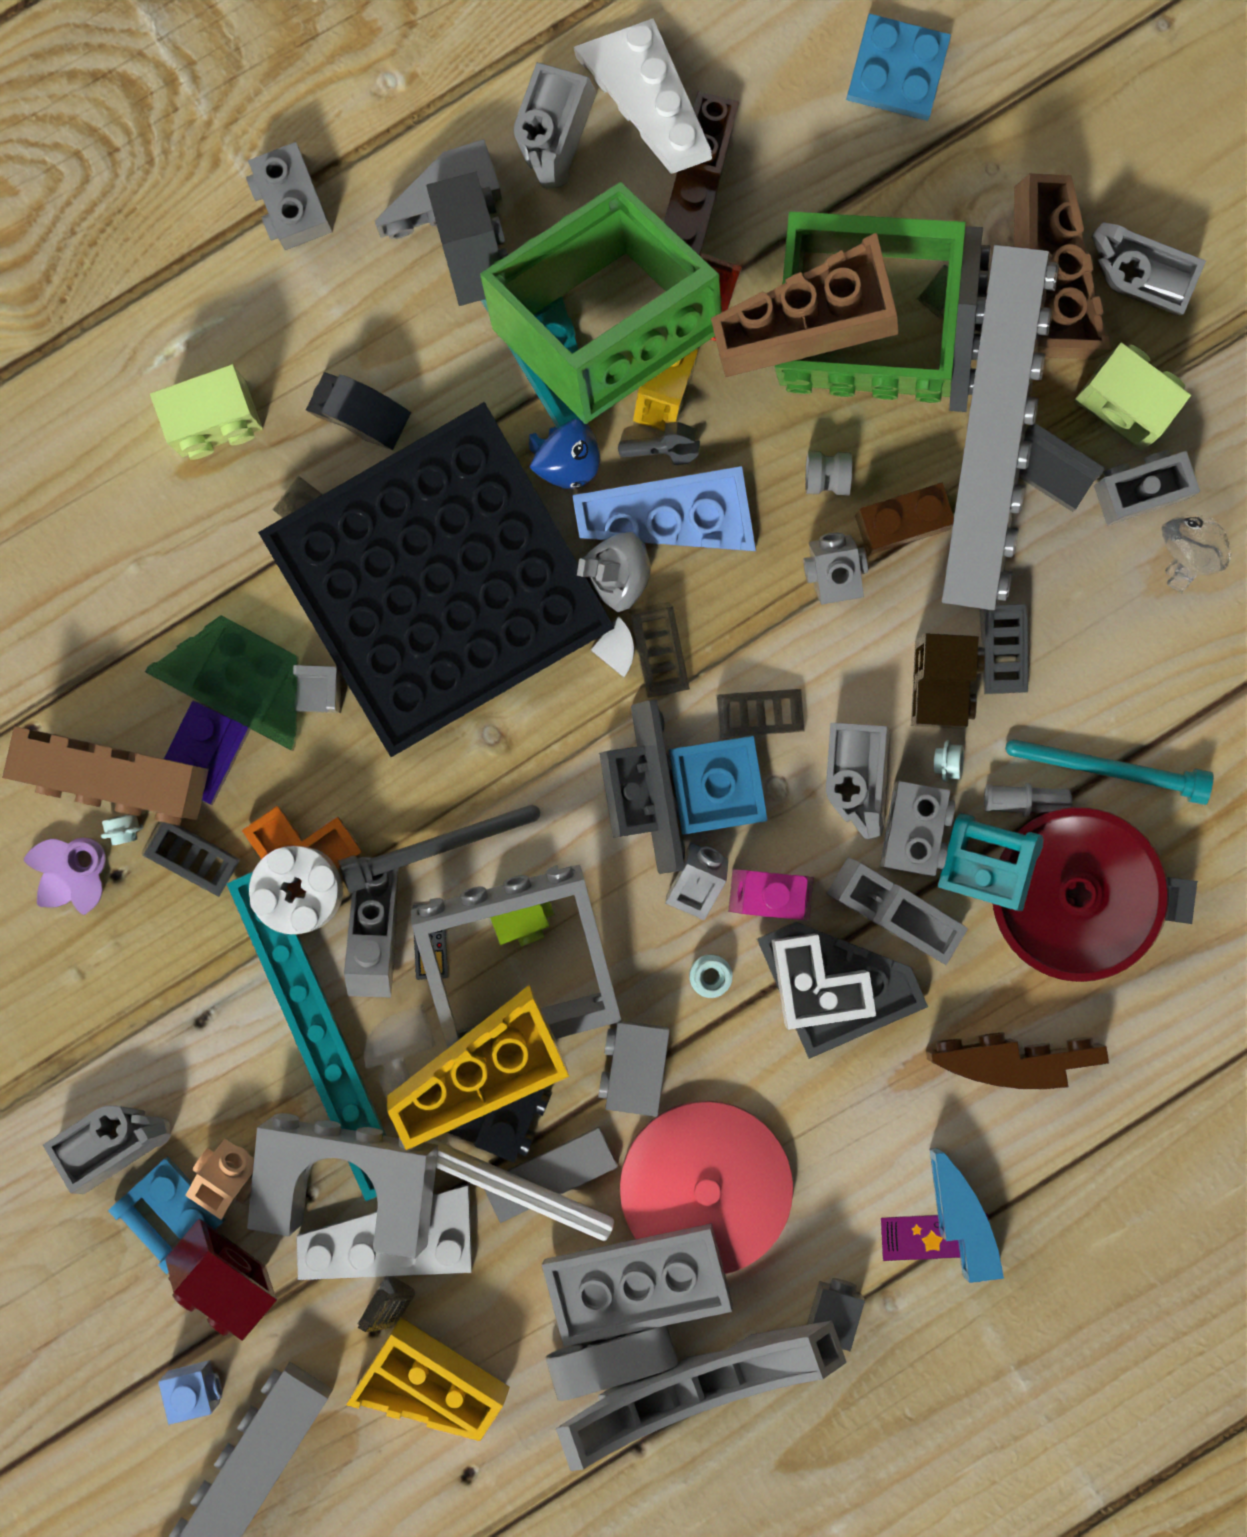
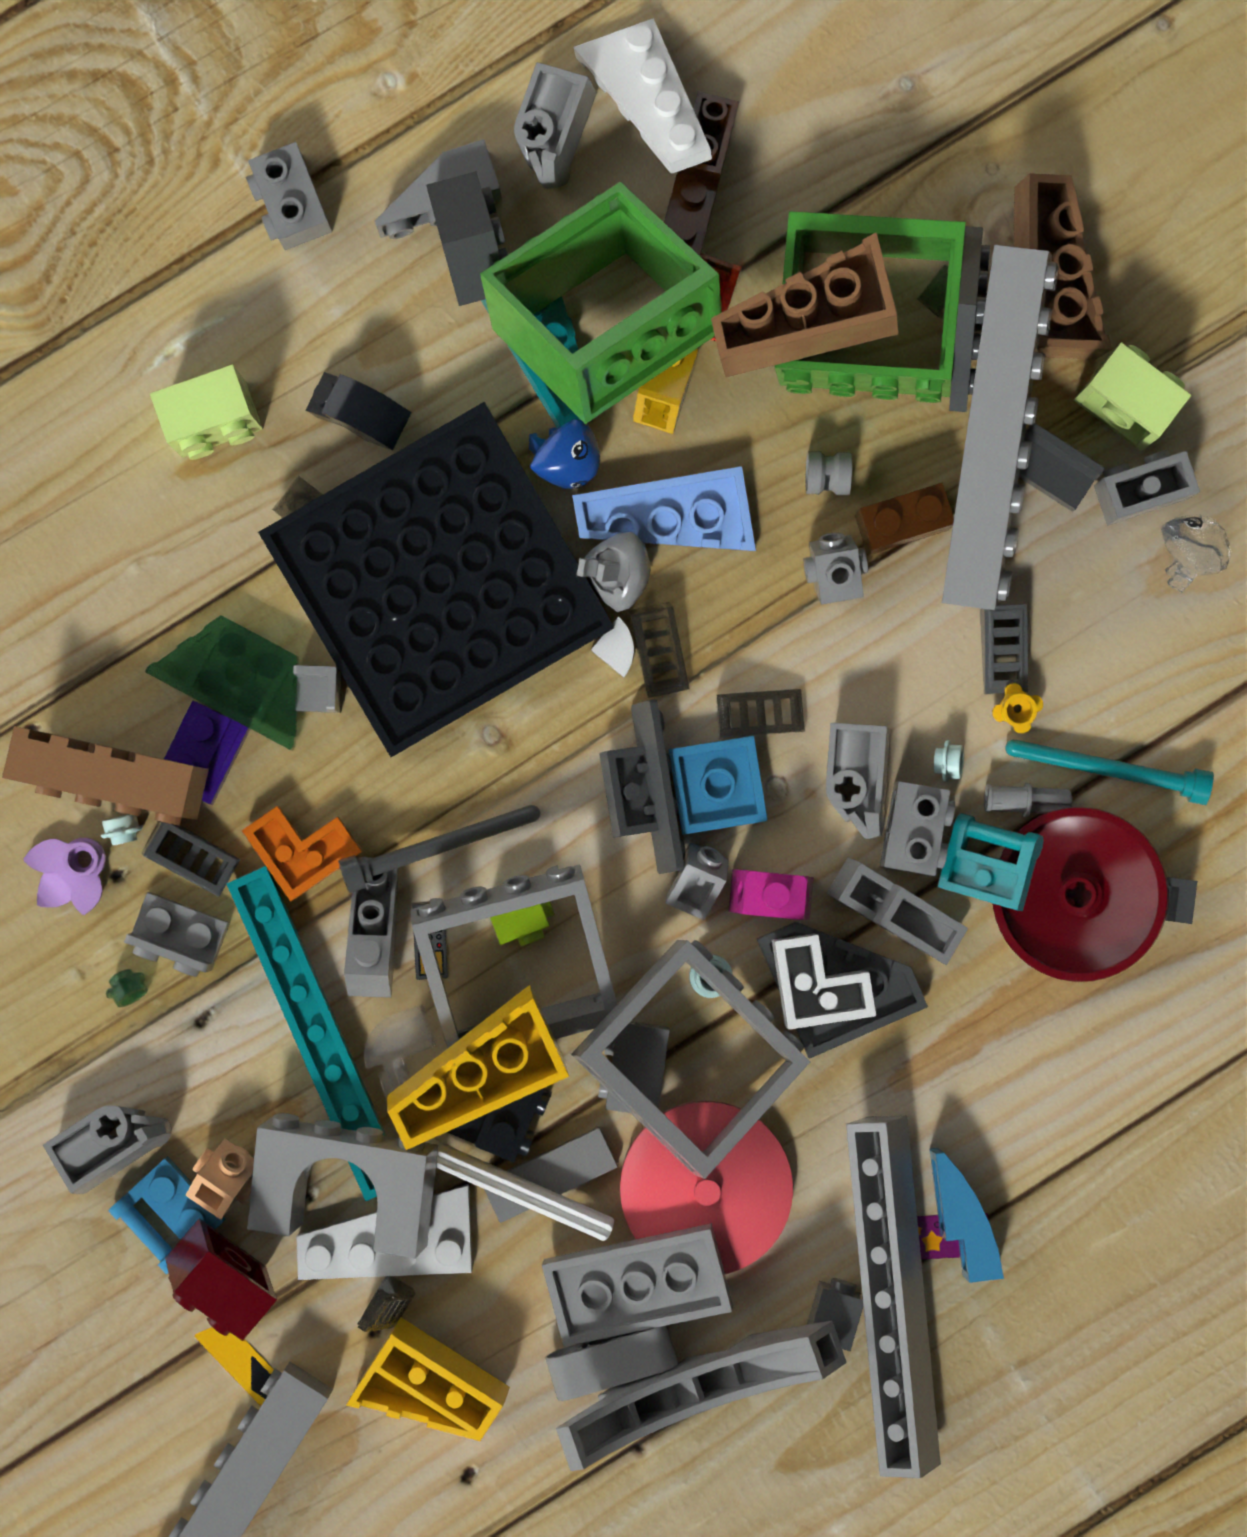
(126, 987): none -> clear green plate
(177, 934): none -> light grey bracket
(190, 1392): light blue brick -> none
(238, 1360): none -> yellow sticker
(273, 901): white brick -> none
(676, 442): dark grey bar -> none
(755, 1014): none -> light grey window
(893, 1296): none -> light grey brick
(898, 67): dark azure plate -> none
(943, 678): dark brown brick -> none
(999, 1063): reddish brown slope -> none
(1020, 720): none -> yellow plate
(1164, 275): light grey piece -> none

